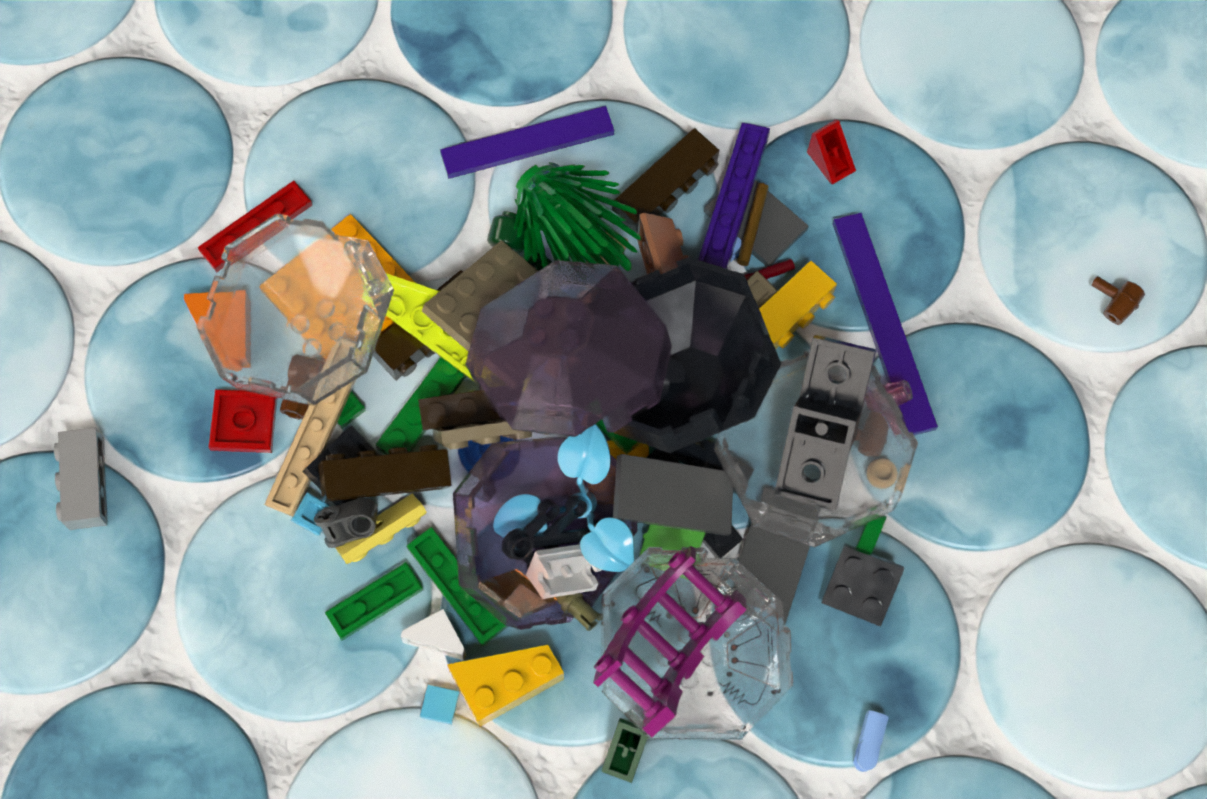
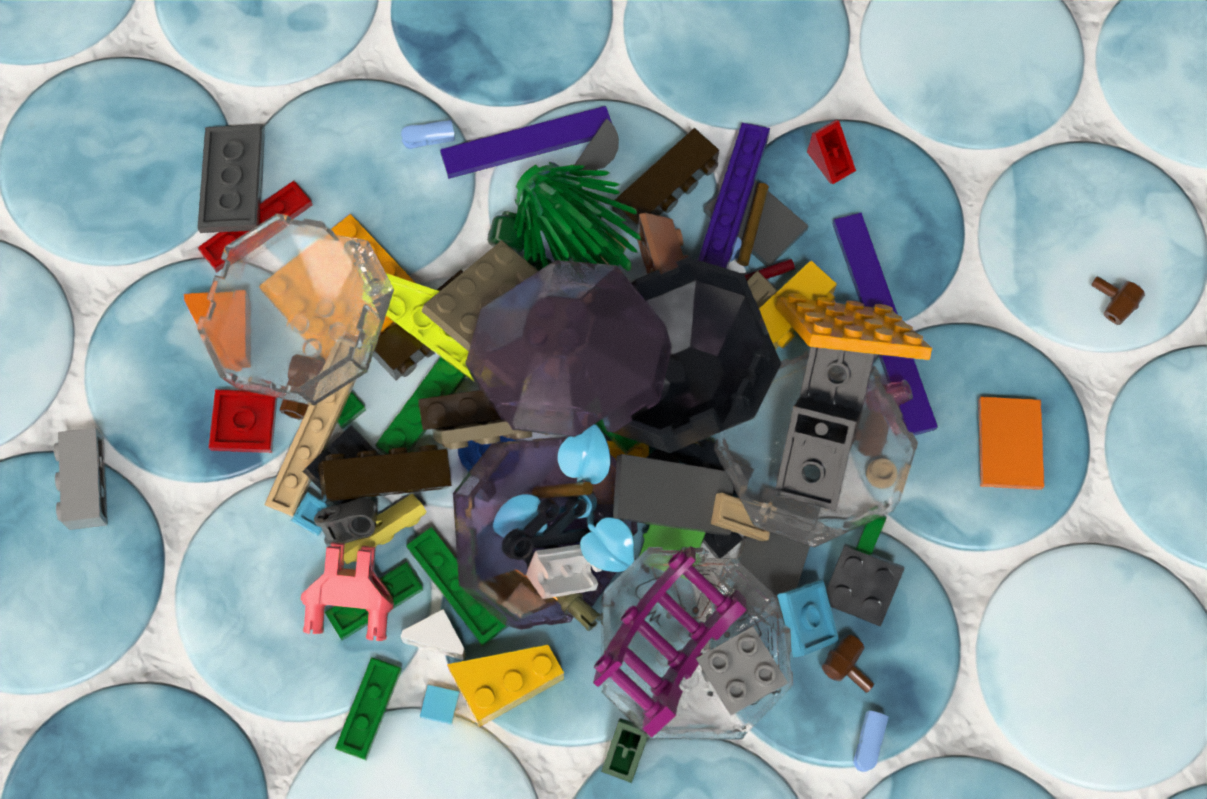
(231, 178): none -> dark grey tile
(348, 588): none -> coral connector
(368, 709): none -> green tile
(428, 134): none -> light blue bar
(563, 490): none -> pearl gold bar
(601, 148): none -> dark grey tile
(731, 515): none -> tan tile
(741, 671): none -> light grey hinge
(809, 617): none -> medium azure tile
(842, 662): none -> reddish brown piece
(852, 327): none -> light orange plate
(1010, 443): none -> orange tile

